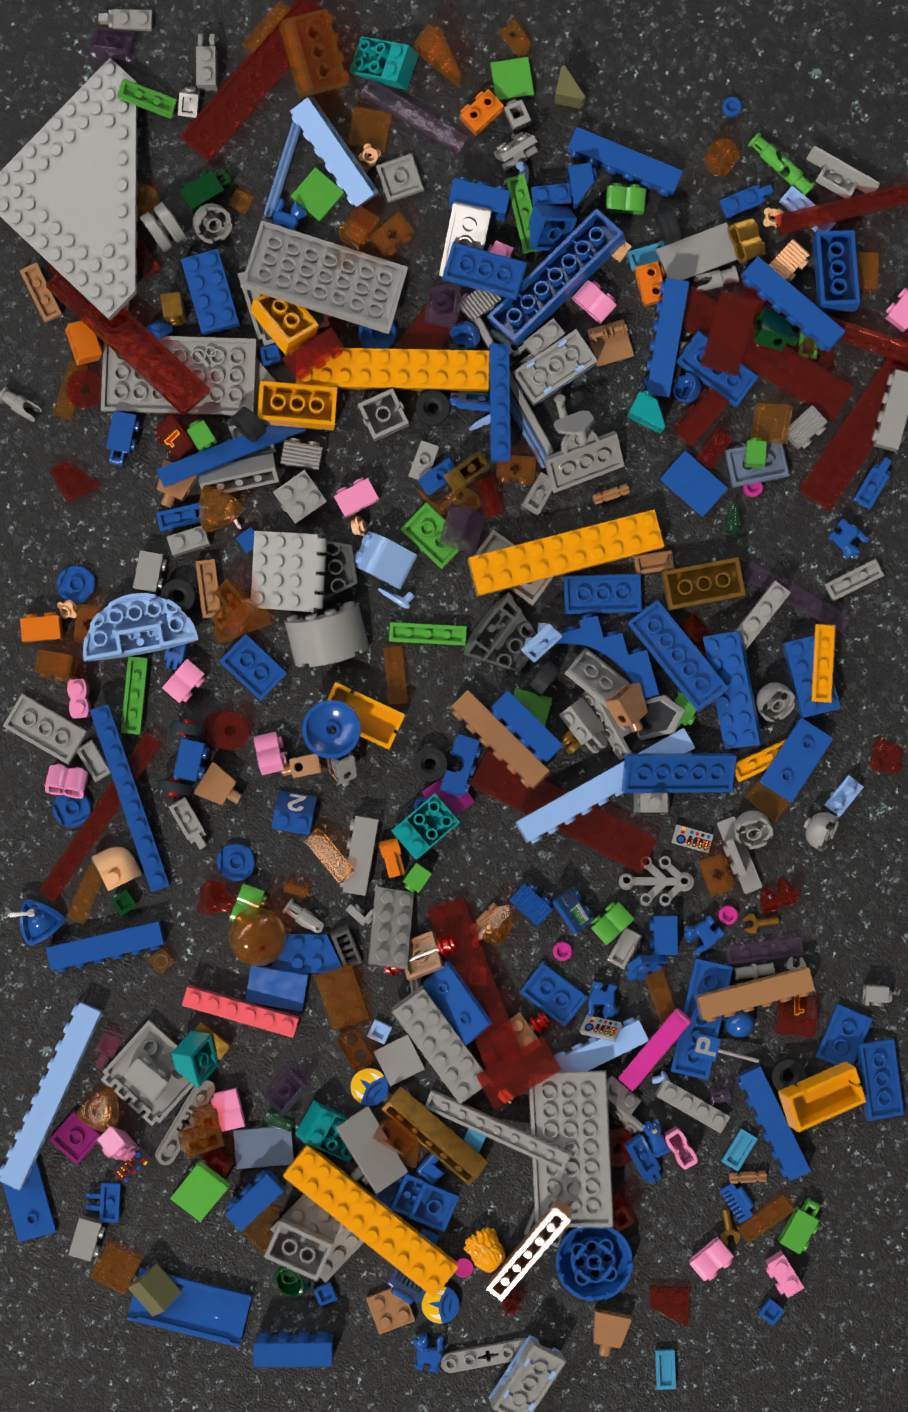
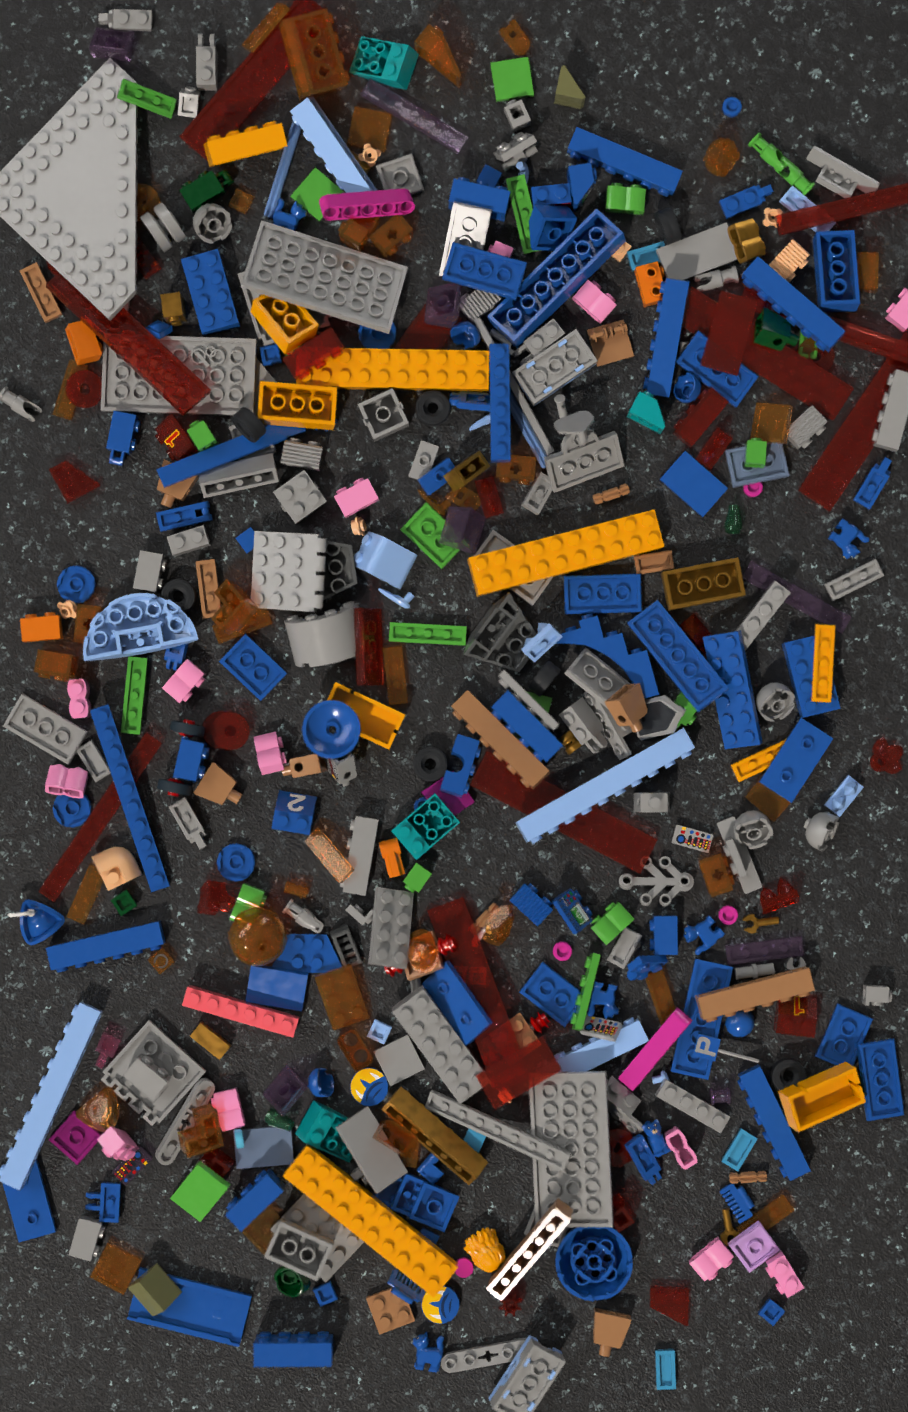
(195, 1057): teal slope -> none
(217, 509): clear orange hat -> none
(239, 1138): none -> medium azure tile
(245, 144): none -> light orange brick
(321, 1083): none -> blue hair
(366, 204): none -> dark pink beam
(369, 646): none -> clear red tile
(422, 951): none -> clear orange piece
(481, 112): orange brick -> none
(490, 176): none -> blue tile
(521, 695): none -> light grey plate
(582, 999): none -> bright green plate
(678, 772): blue plate -> none
(753, 1246): none -> lavender tile
(800, 1227): bright green brick -> none

